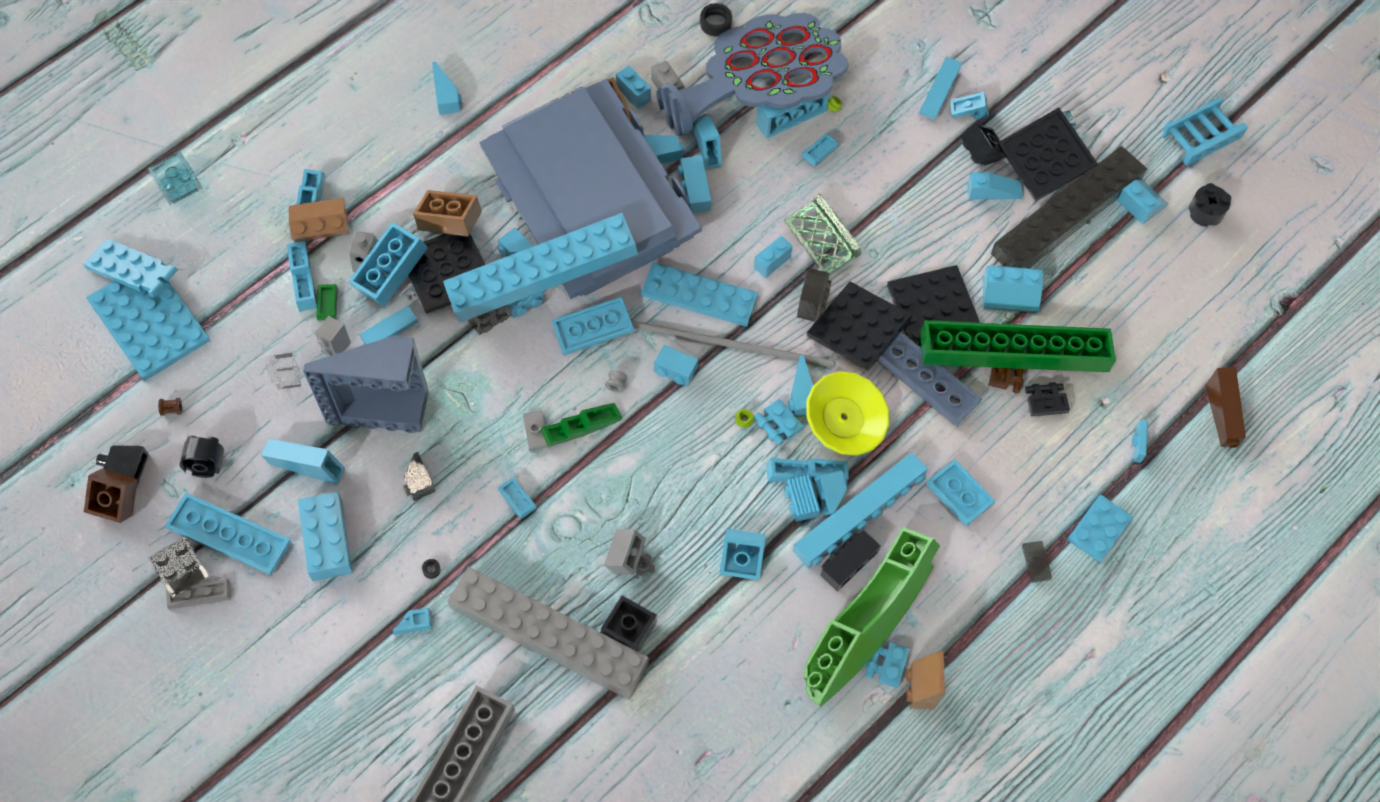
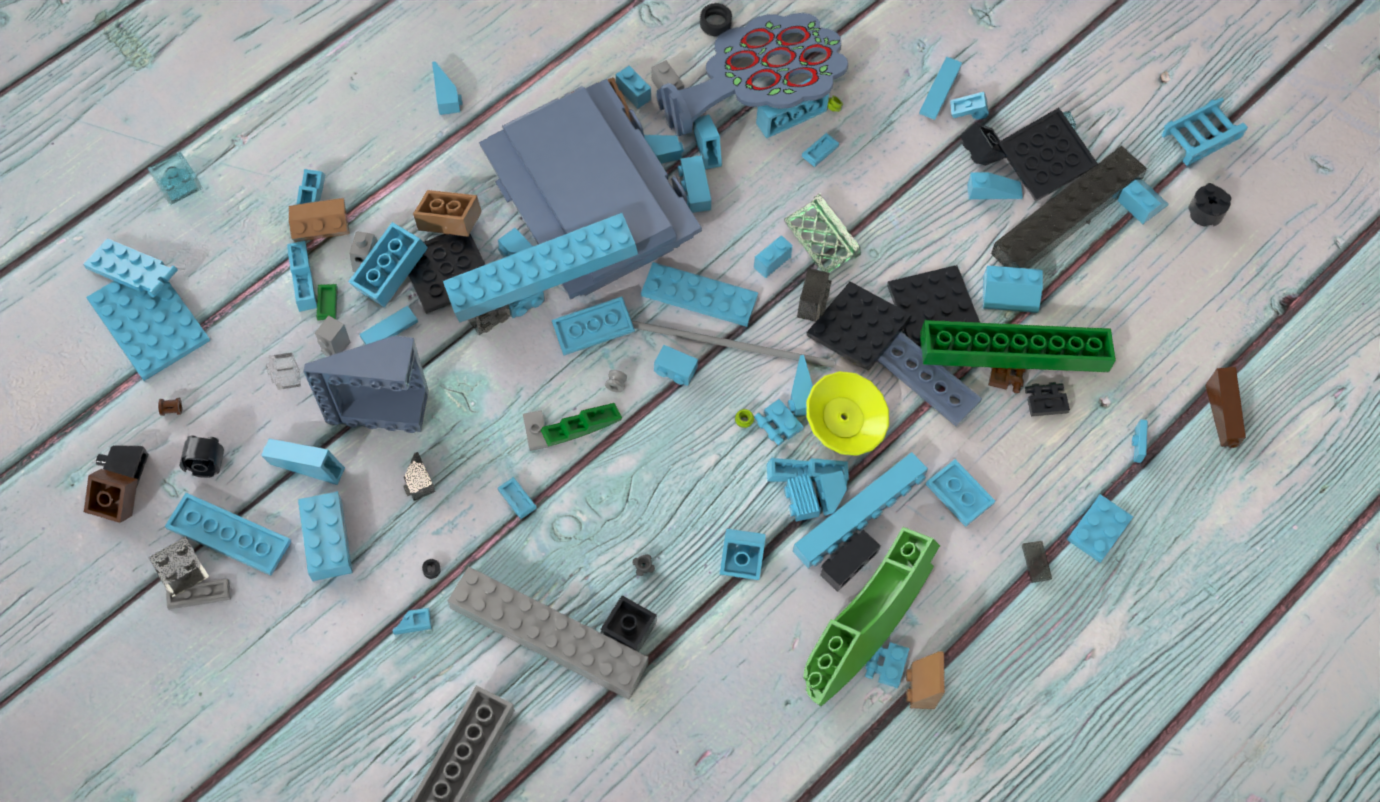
(625, 551): light grey brick -> none

